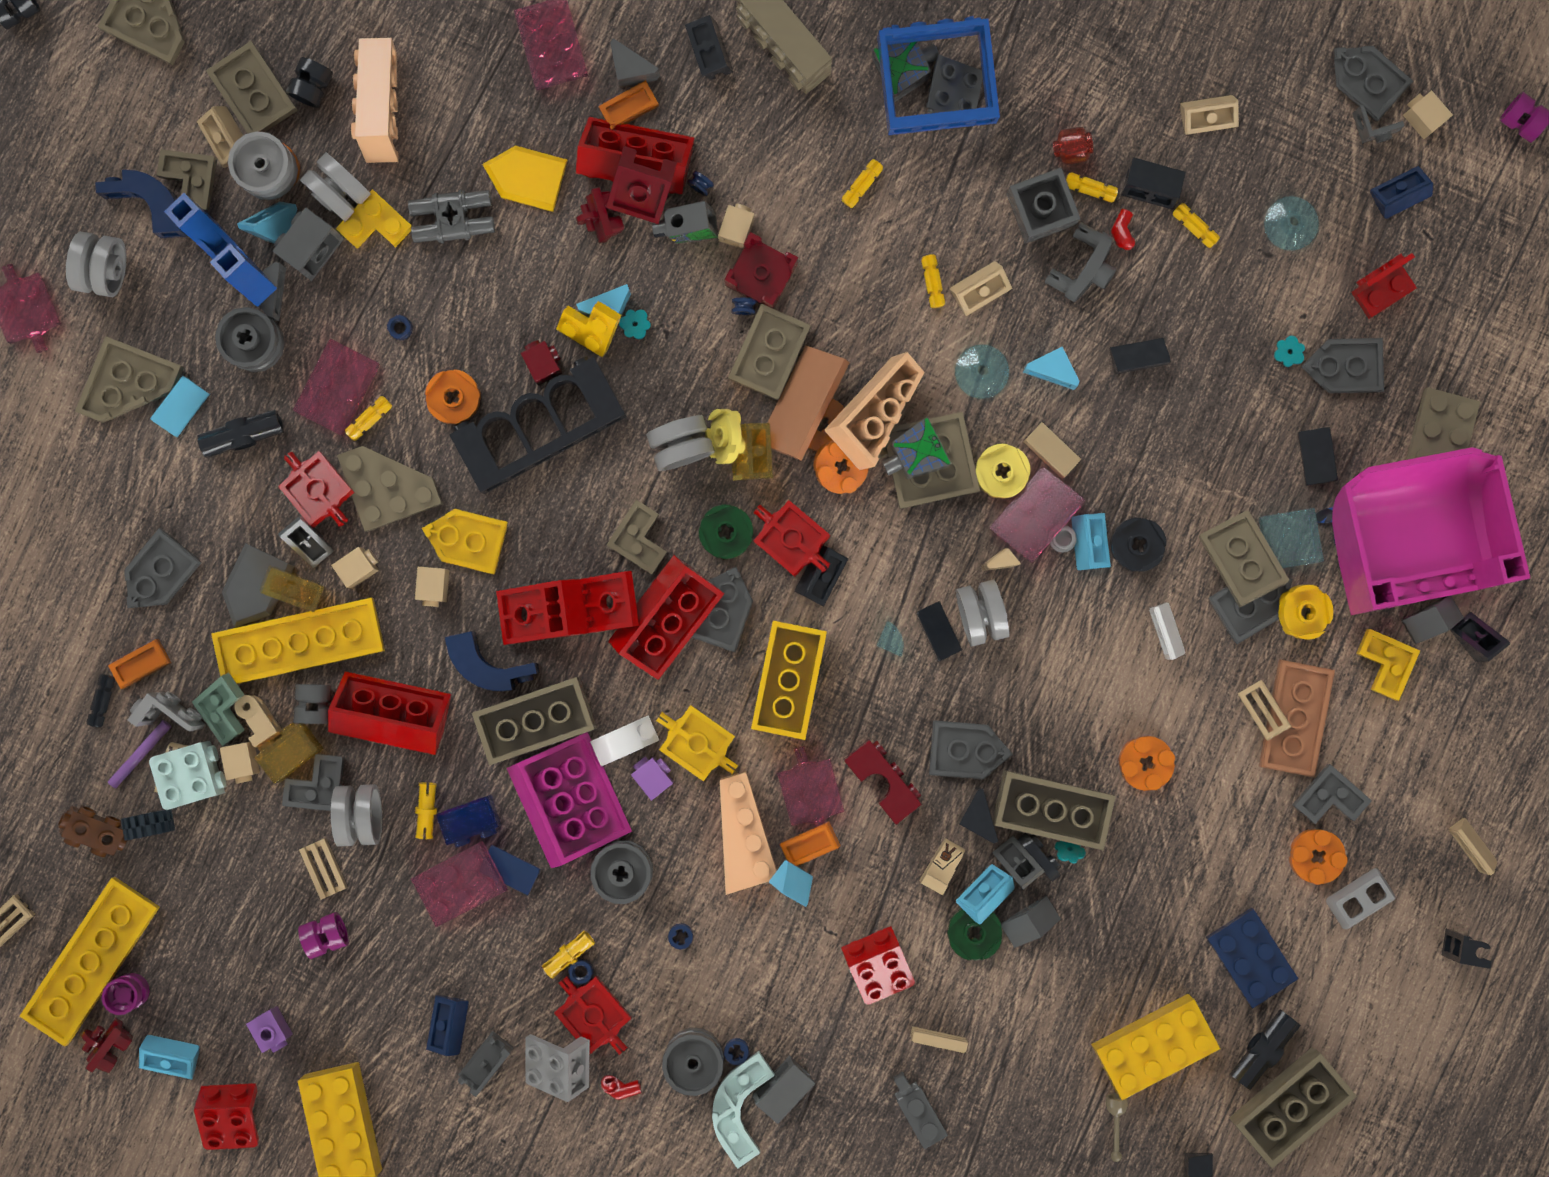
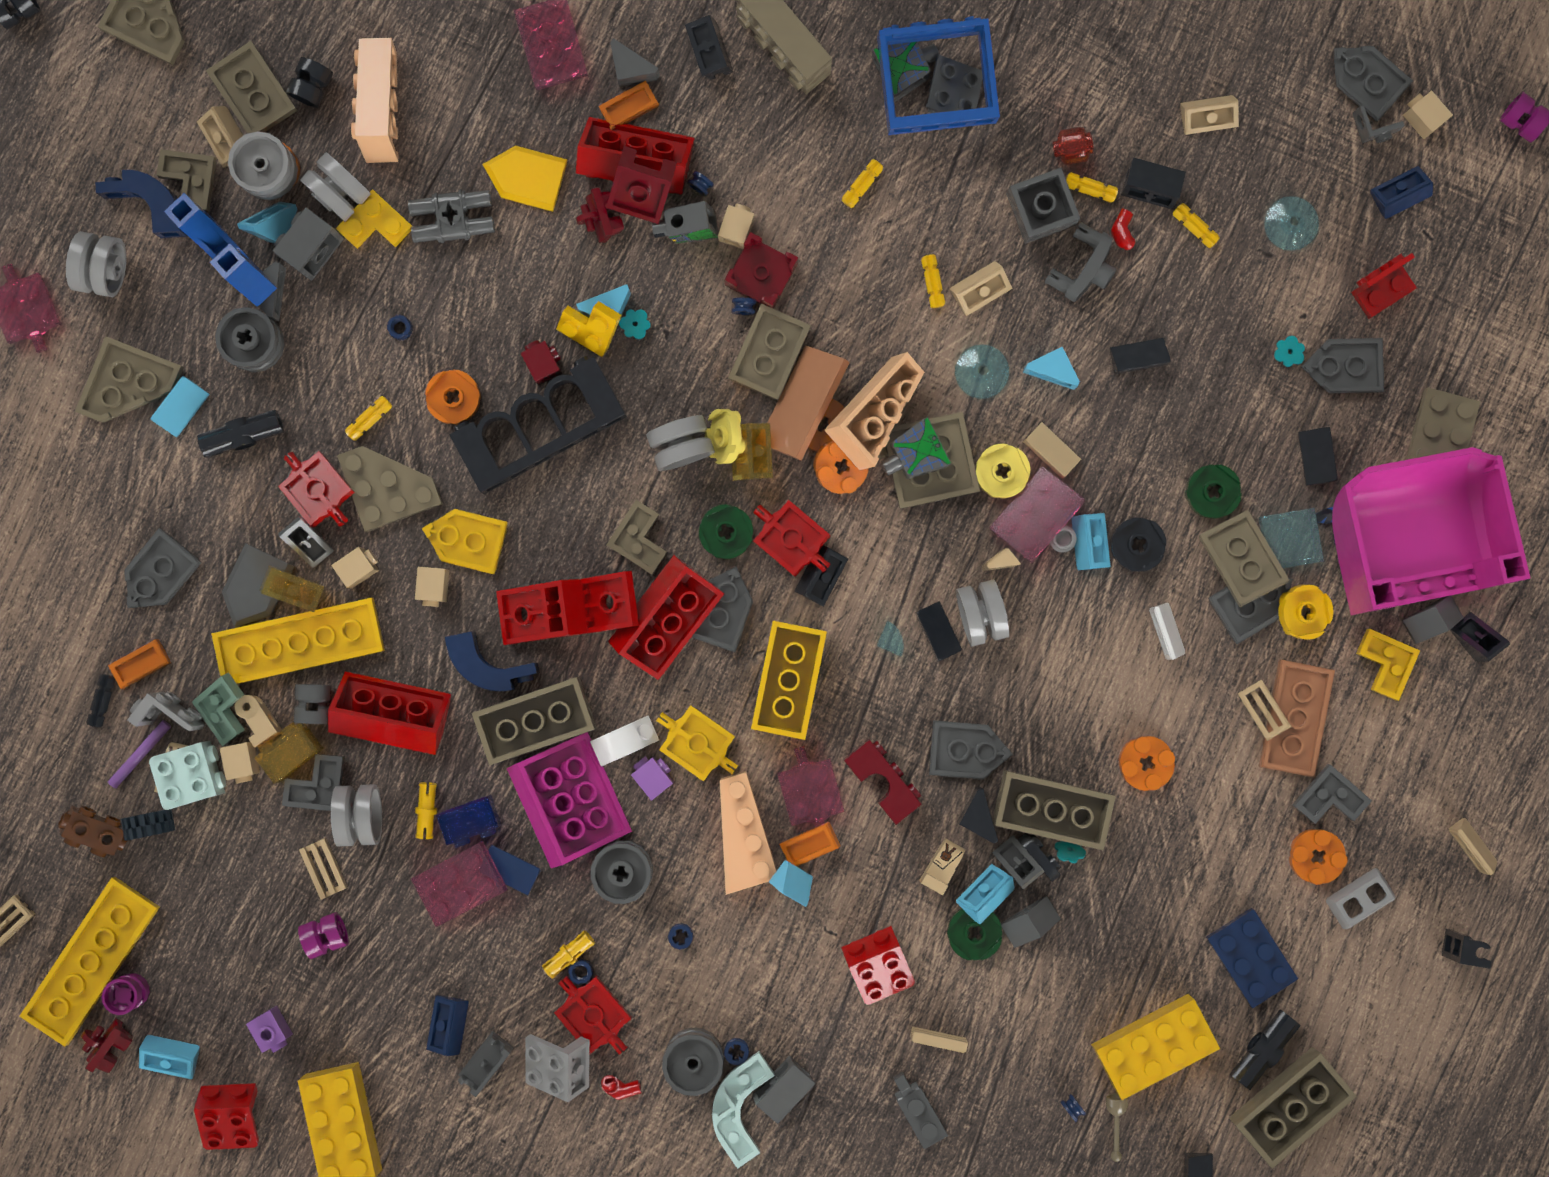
(336, 387): clear pink plate -> none
(1073, 1107): none -> dark blue bush
(1229, 490): none -> dark green plate

